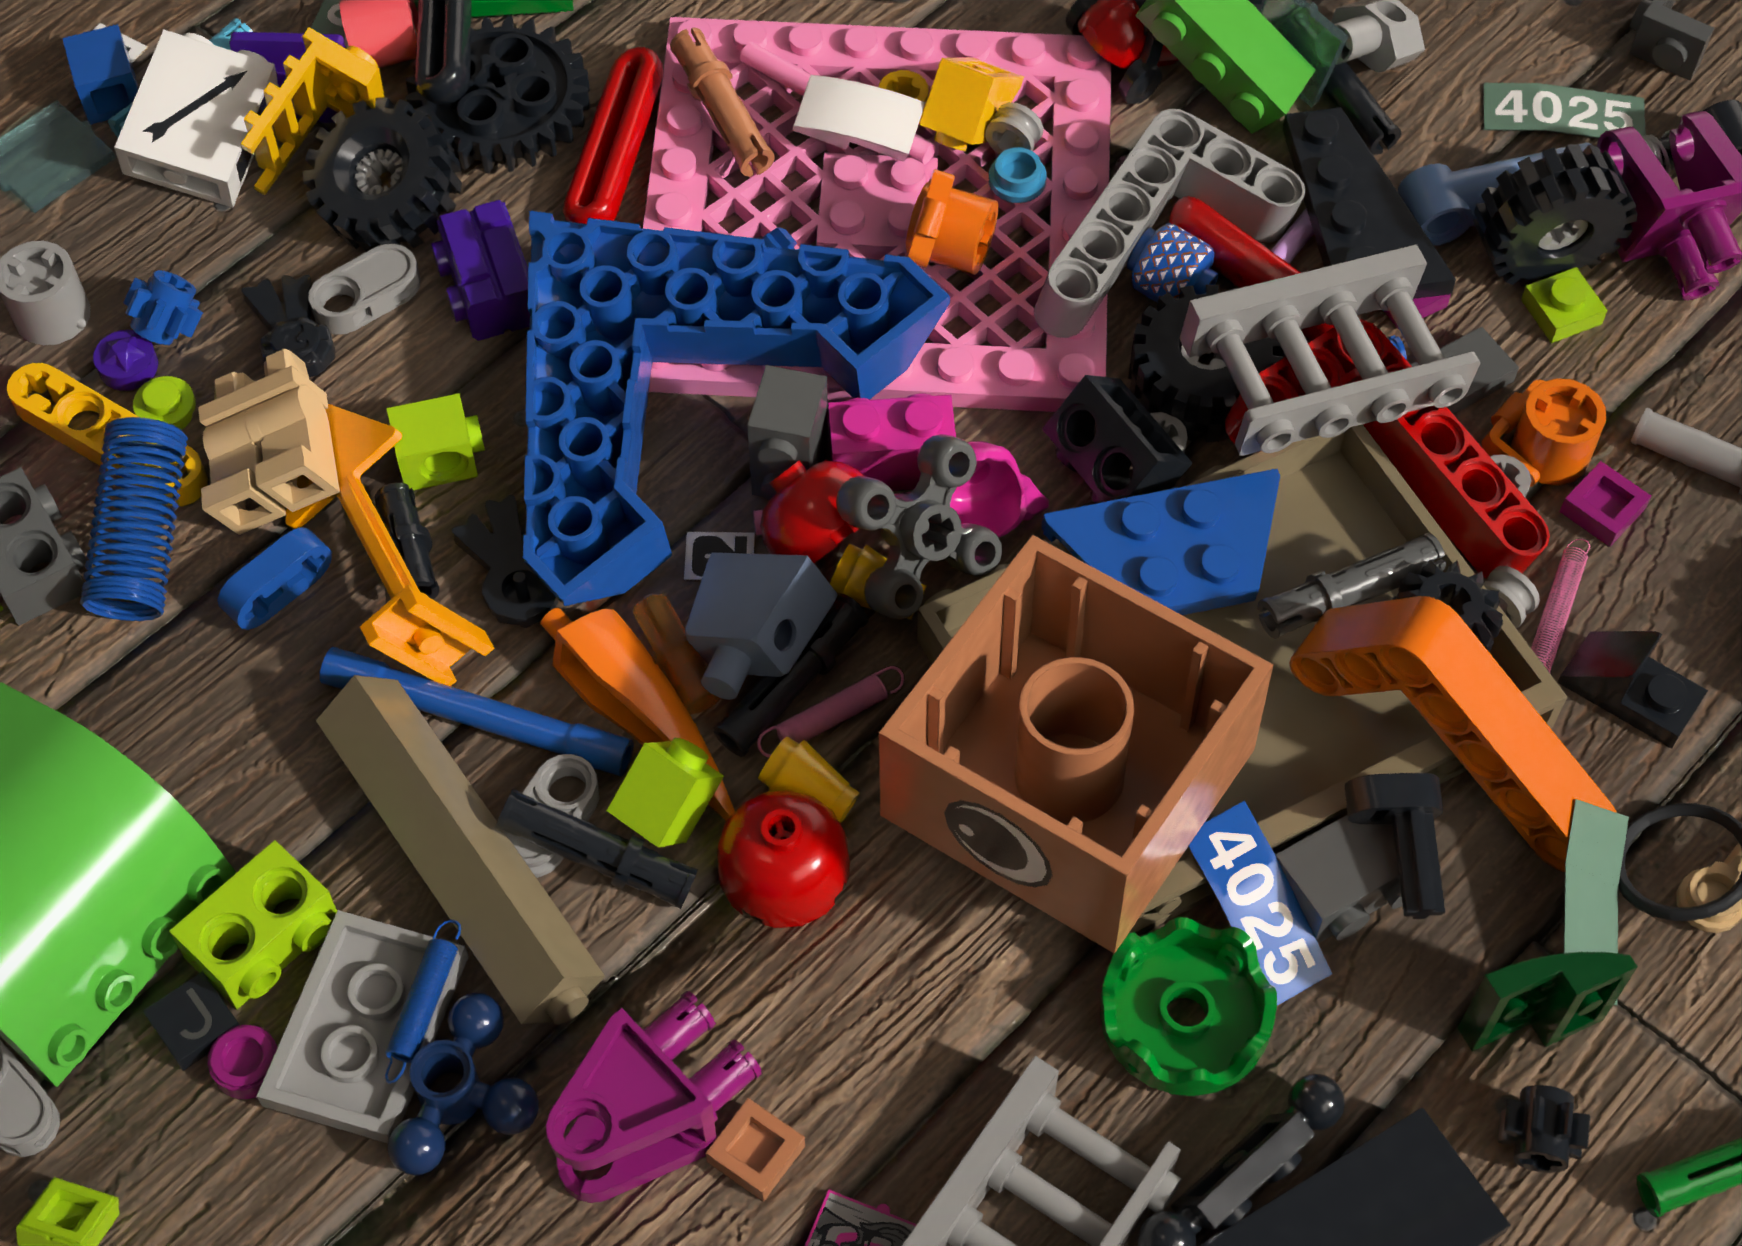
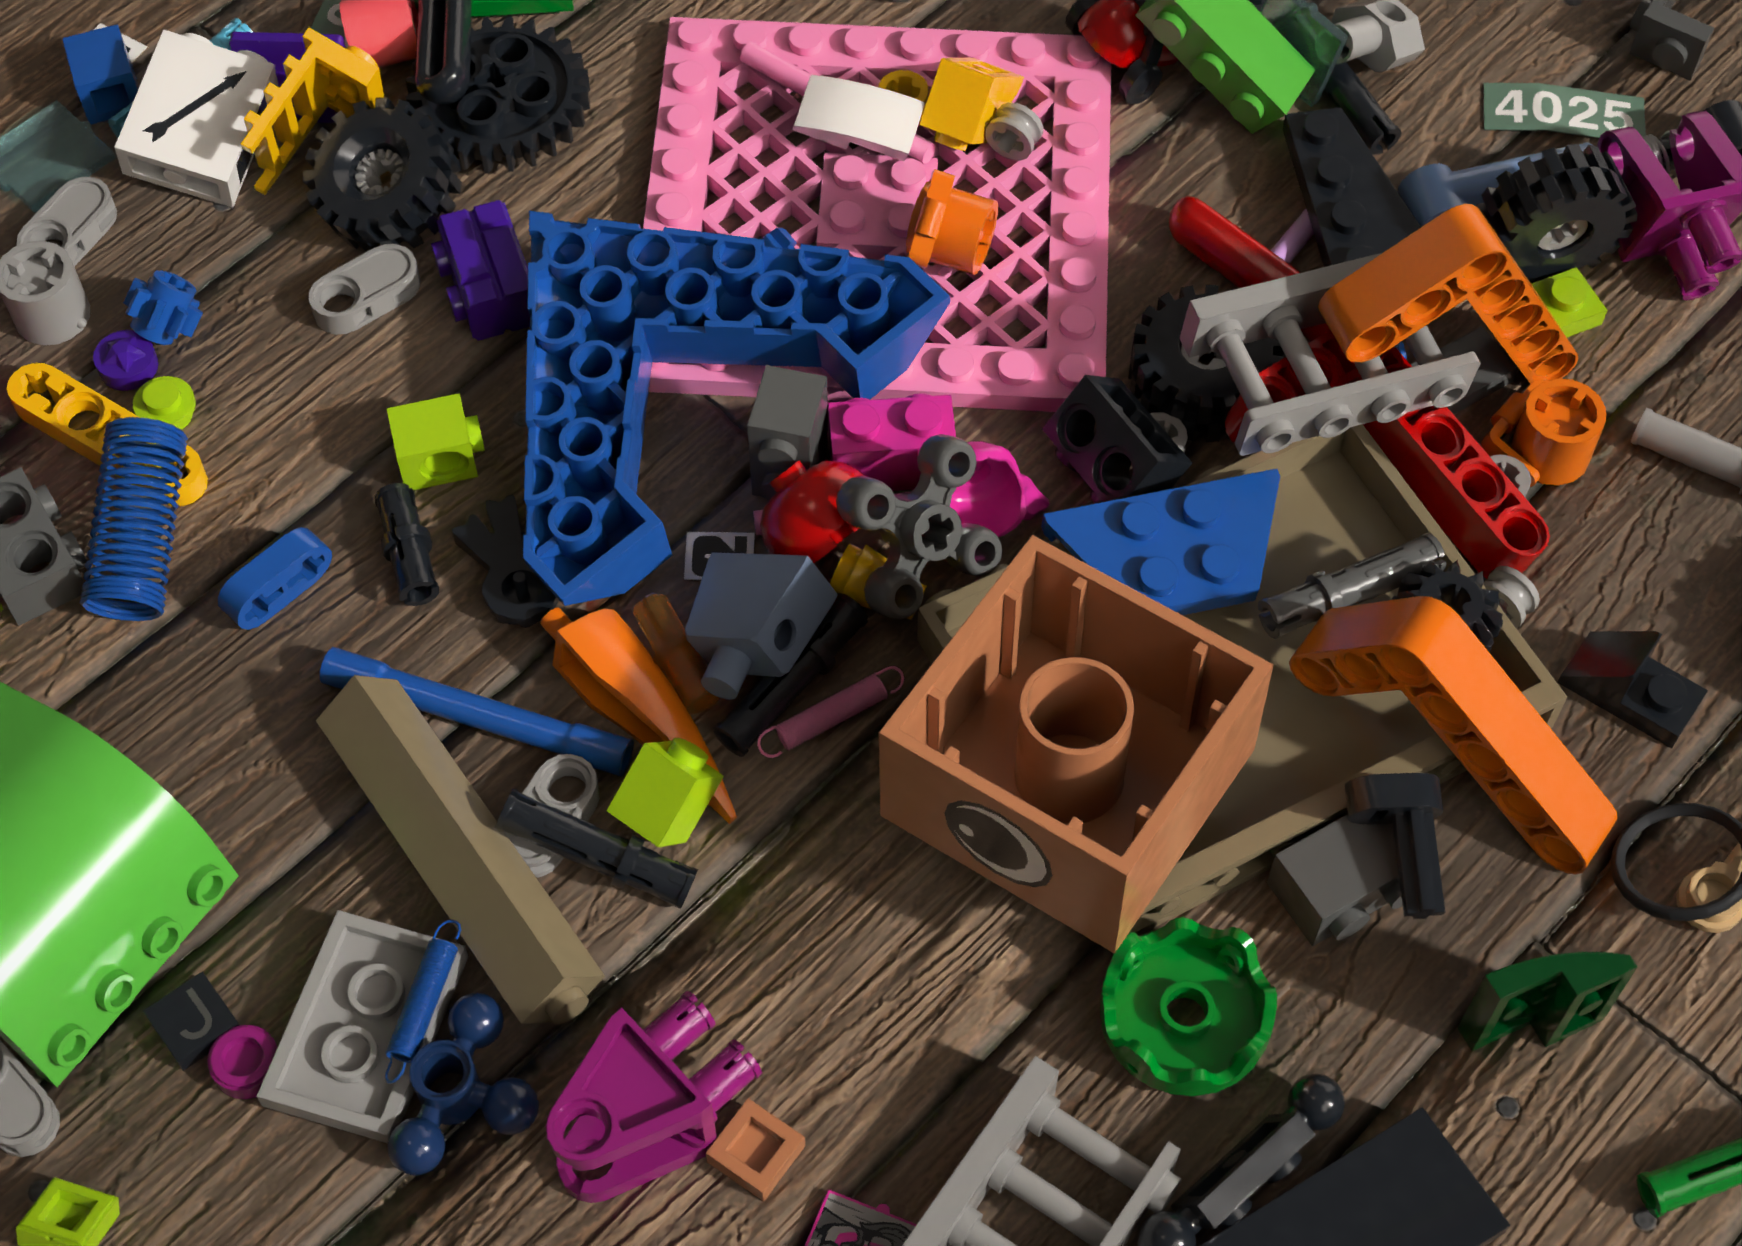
(75, 215): none -> light grey piece
(244, 915): lime brick -> none
(262, 440): tan hips -> none
(291, 323): black piece -> none
(410, 624): light orange piece -> none
(614, 137): red piece -> none
(713, 87): nougat pin -> none
(783, 858): red cylinder -> none
(805, 771): yellow cone -> none
(1017, 175): dark azure plate -> none
(1171, 158): light grey beam -> none
(1171, 260): blue head -> none
(1259, 900): blue sticker -> none
(1432, 273): none -> orange beam
(1544, 1129): black gear -> none
(1570, 567): bright pink piece -> none
(1593, 879): sand green sticker -> none
(1605, 503): magenta tile -> none

